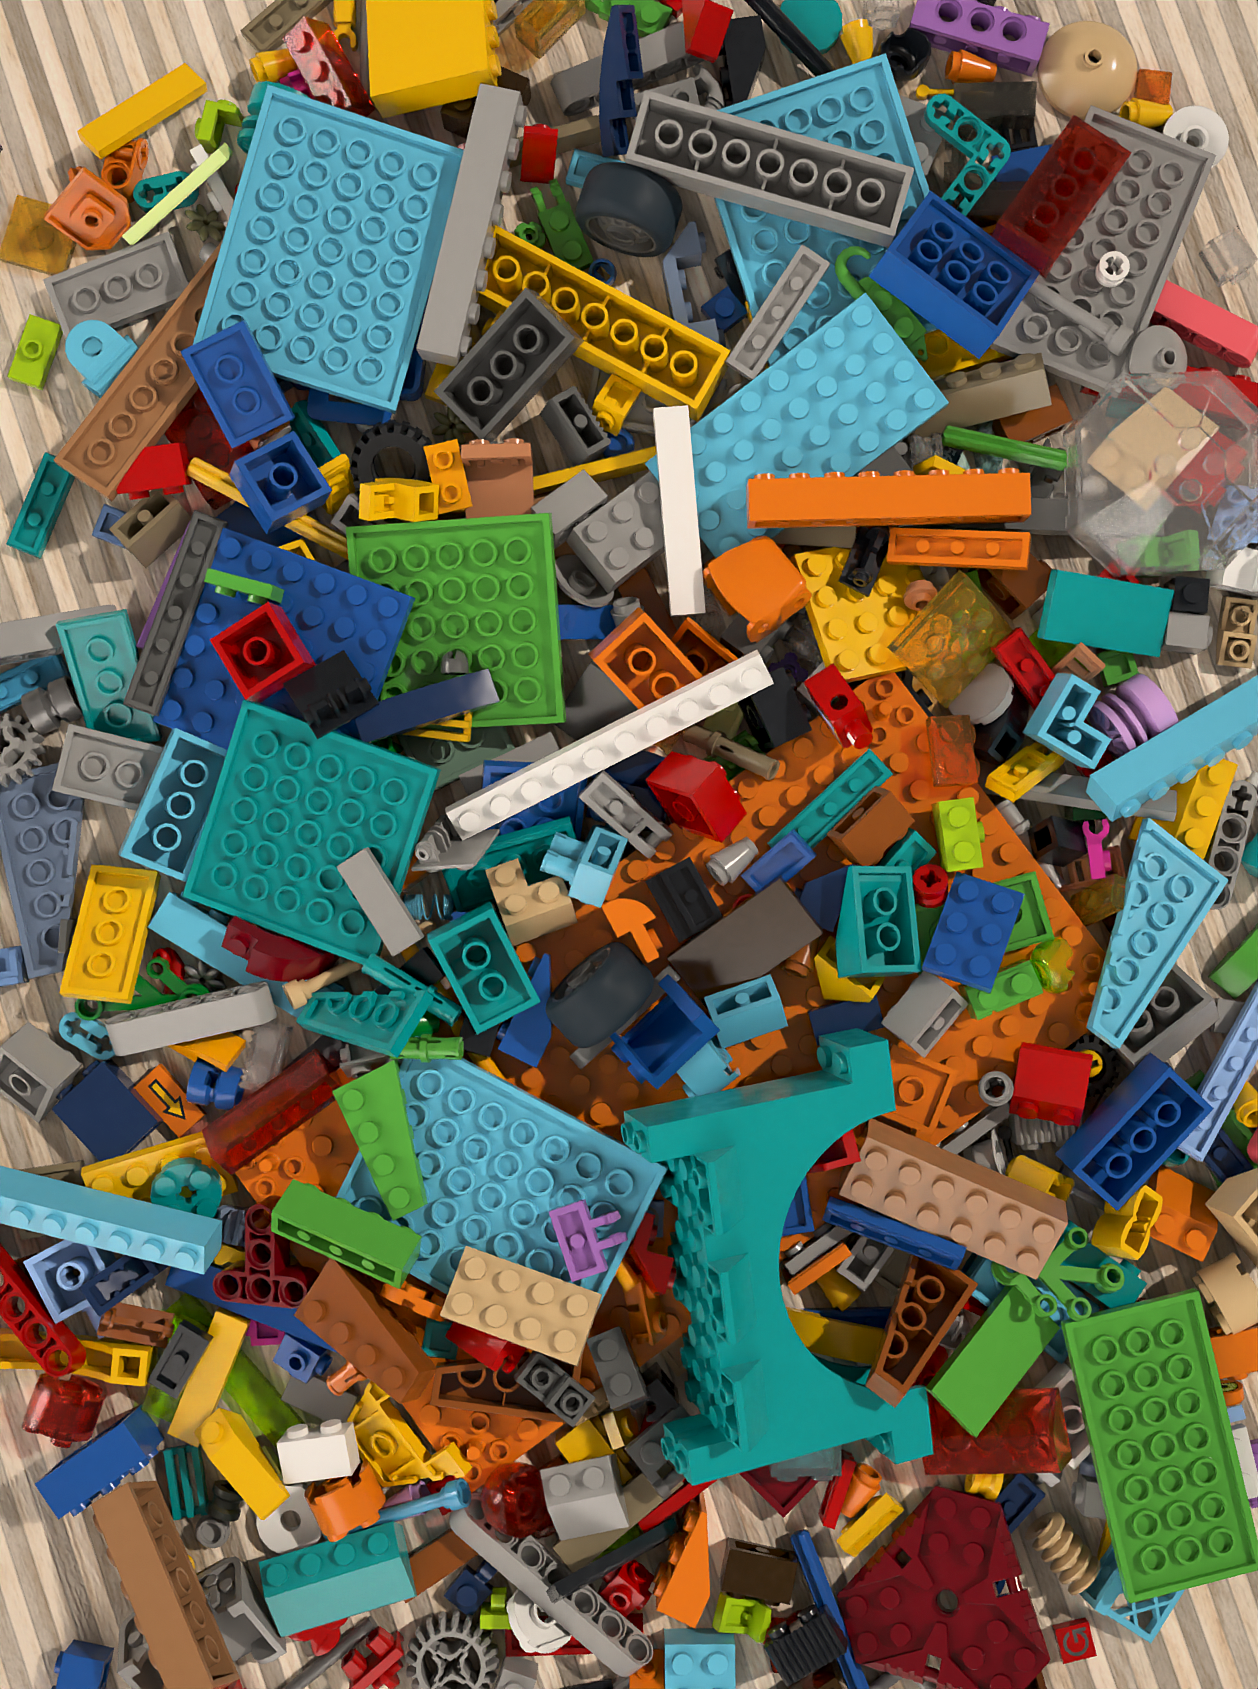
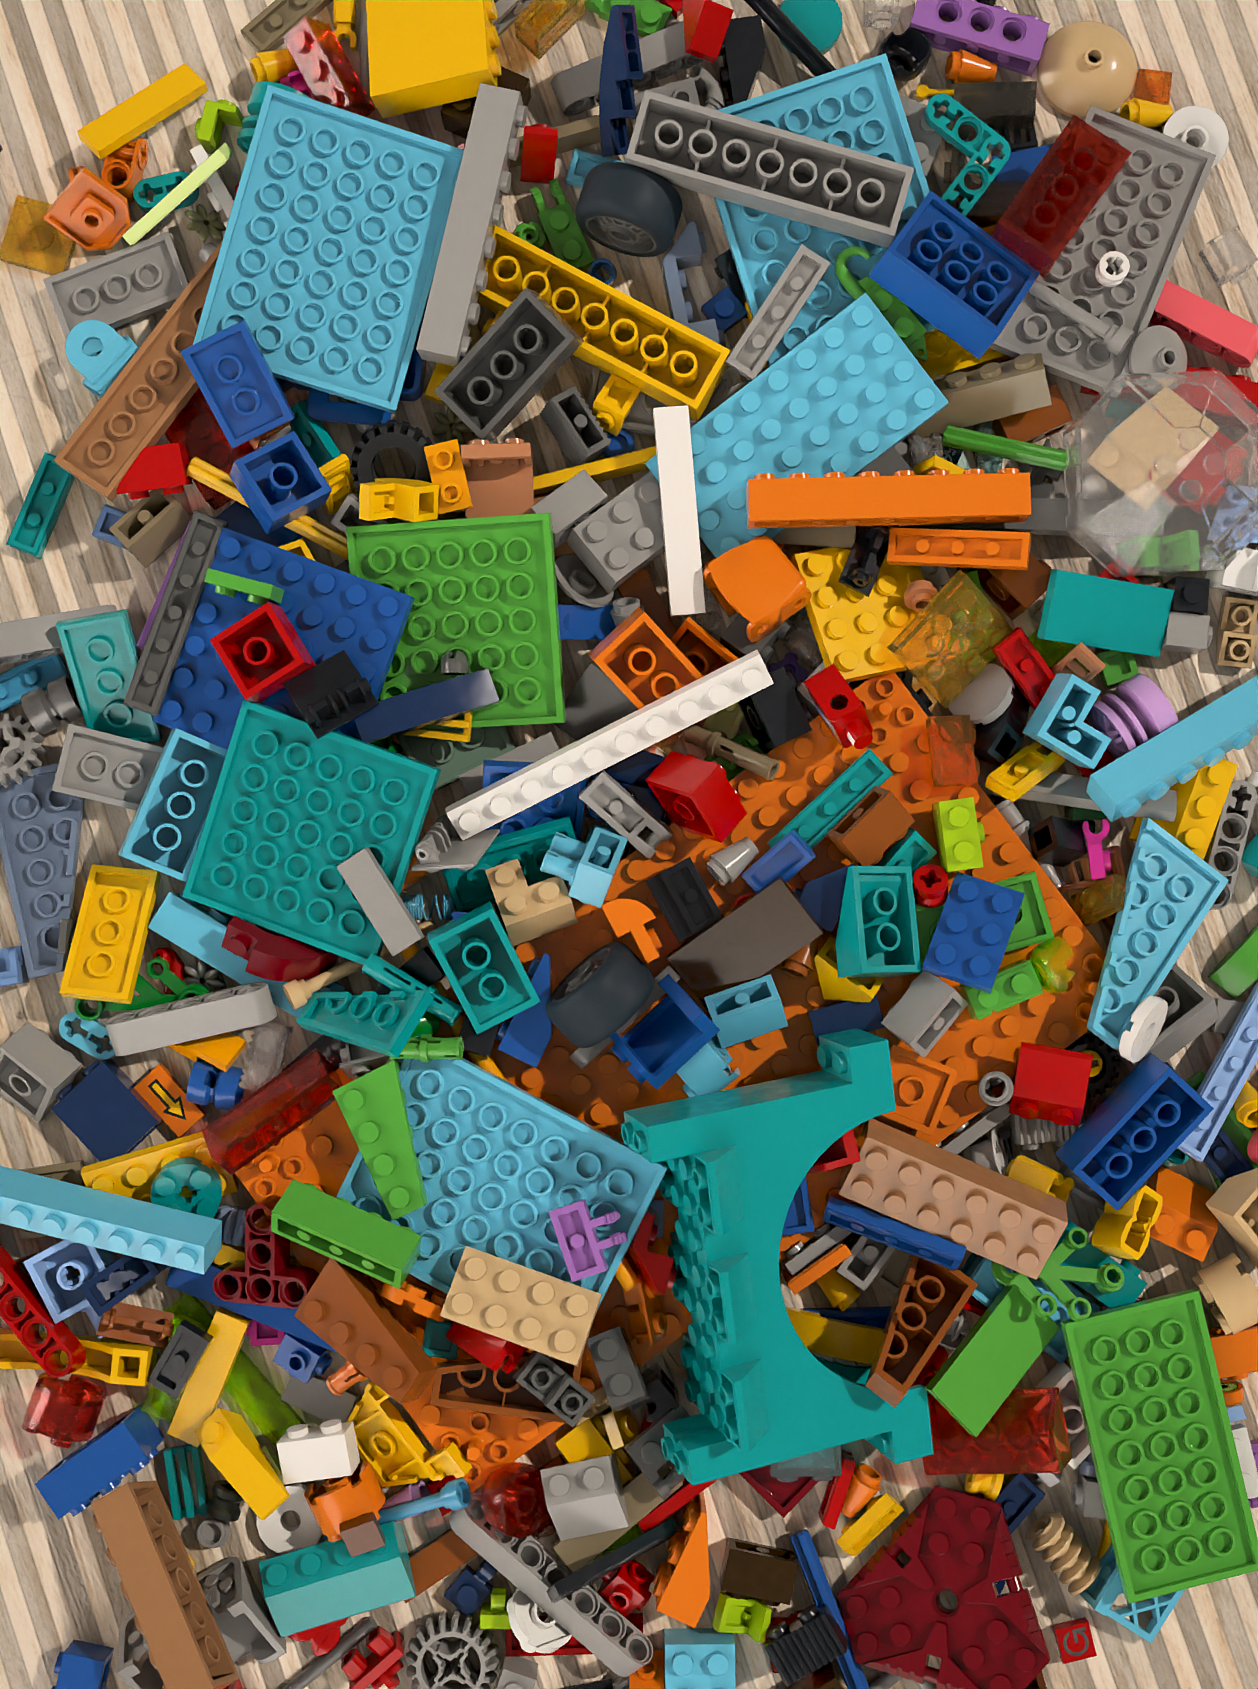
(35, 352): lime plate -> none
(362, 1534): none -> reddish brown tile
(858, 40): yellow cone -> none
(1146, 1026): none -> white tile

